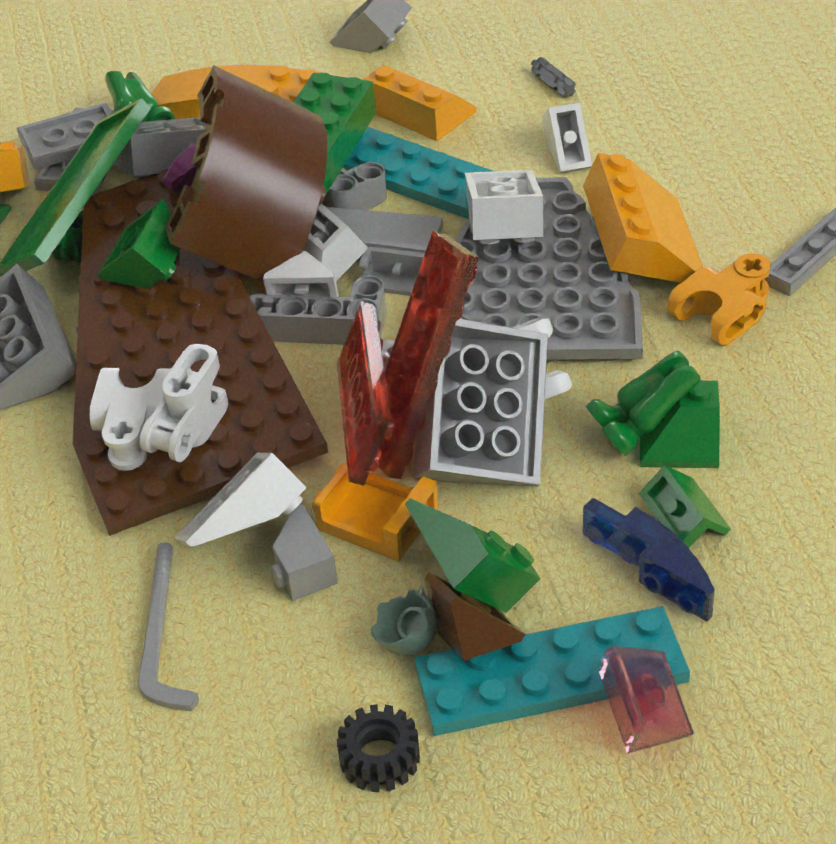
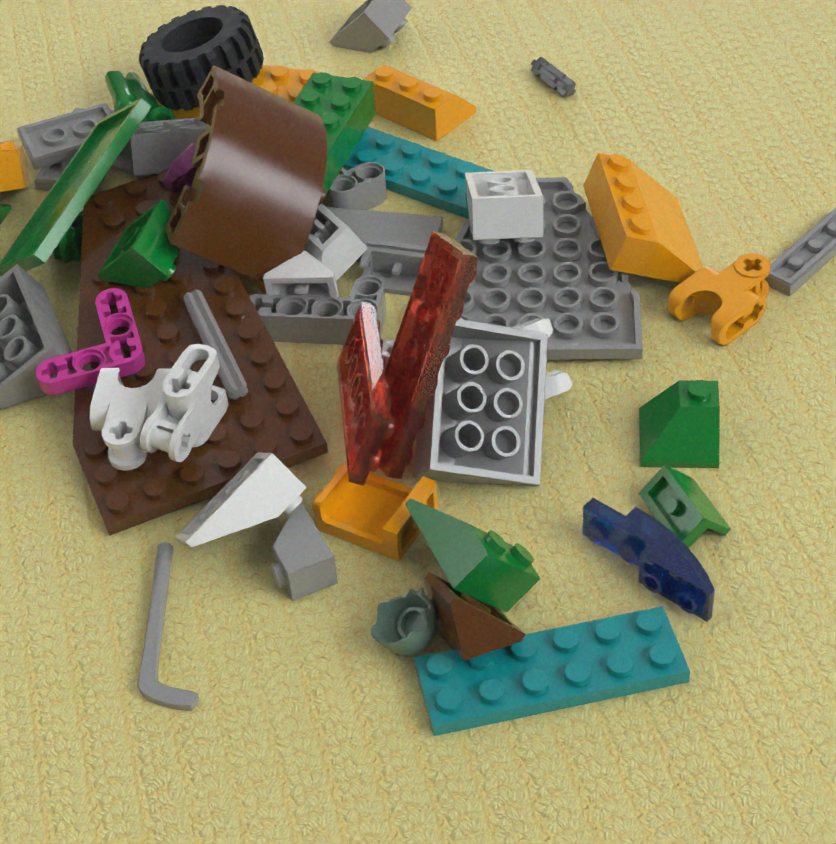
(107, 354): none -> dark pink beam
(186, 49): none -> black tyre
(212, 336): none -> light grey axle
(383, 768): black tyre -> none
(567, 137): white slope -> none
(643, 697): clear pink slope -> none
(644, 401): green piece -> none

